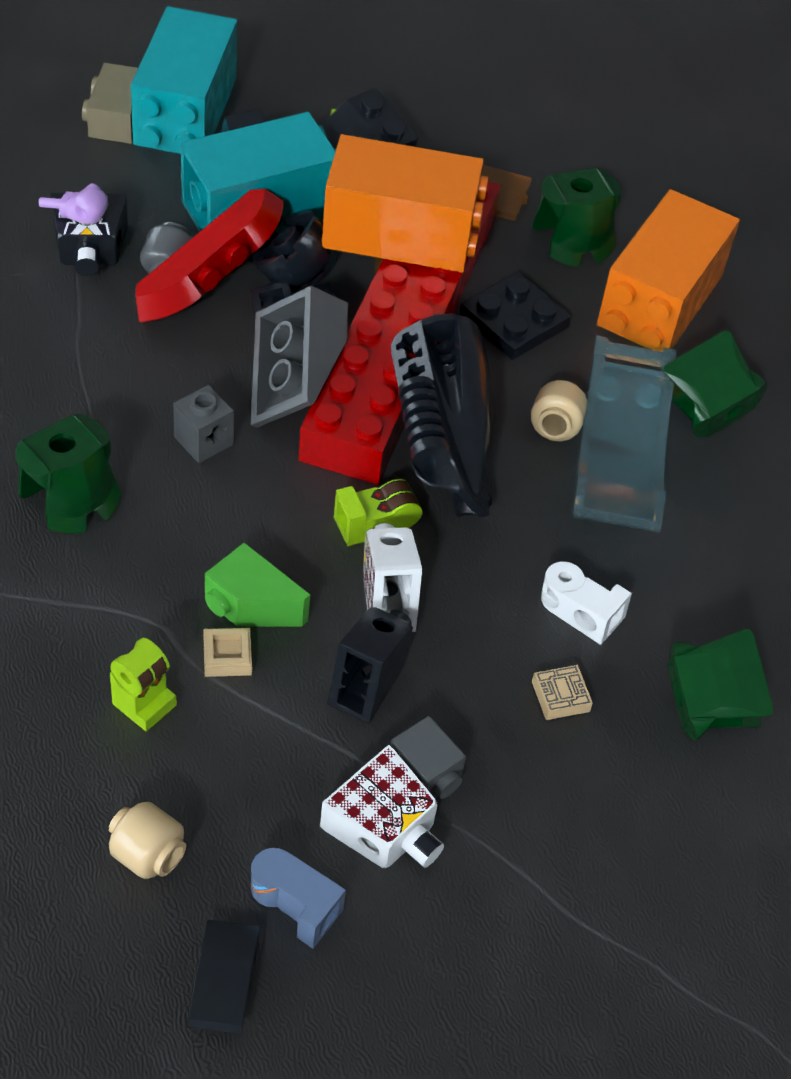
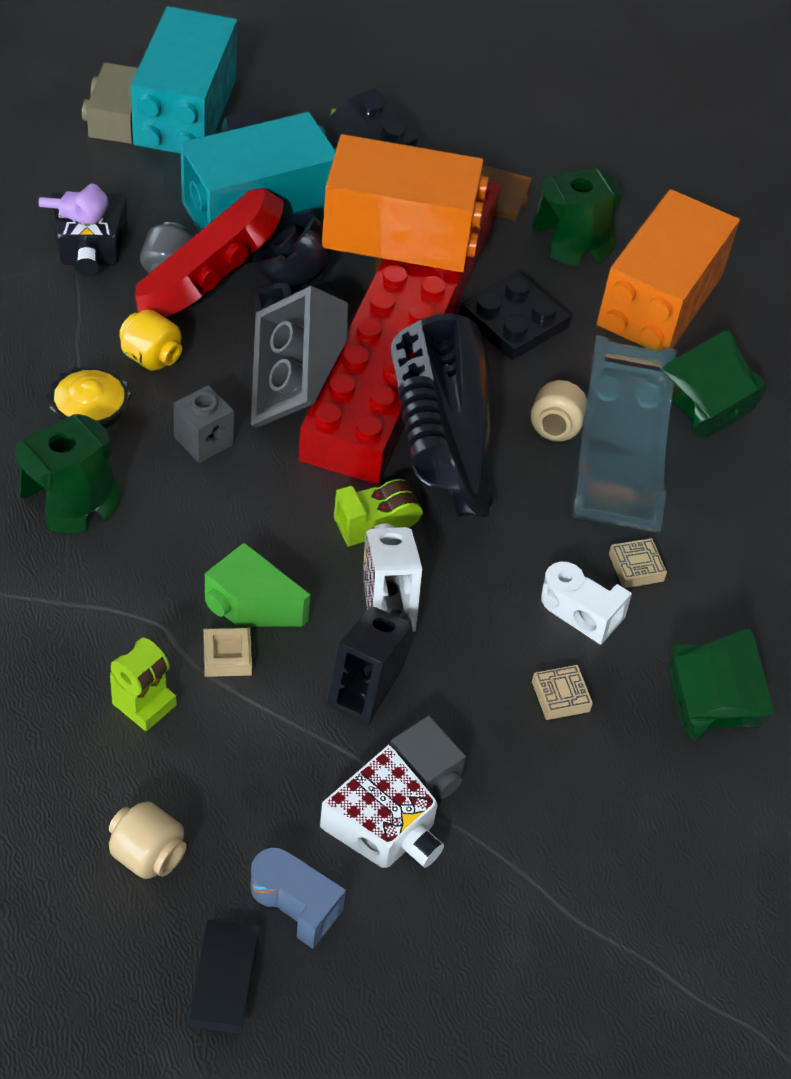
(90, 393): none -> yellow piece
(151, 340): none -> yellow head
(637, 563): none -> tan tile

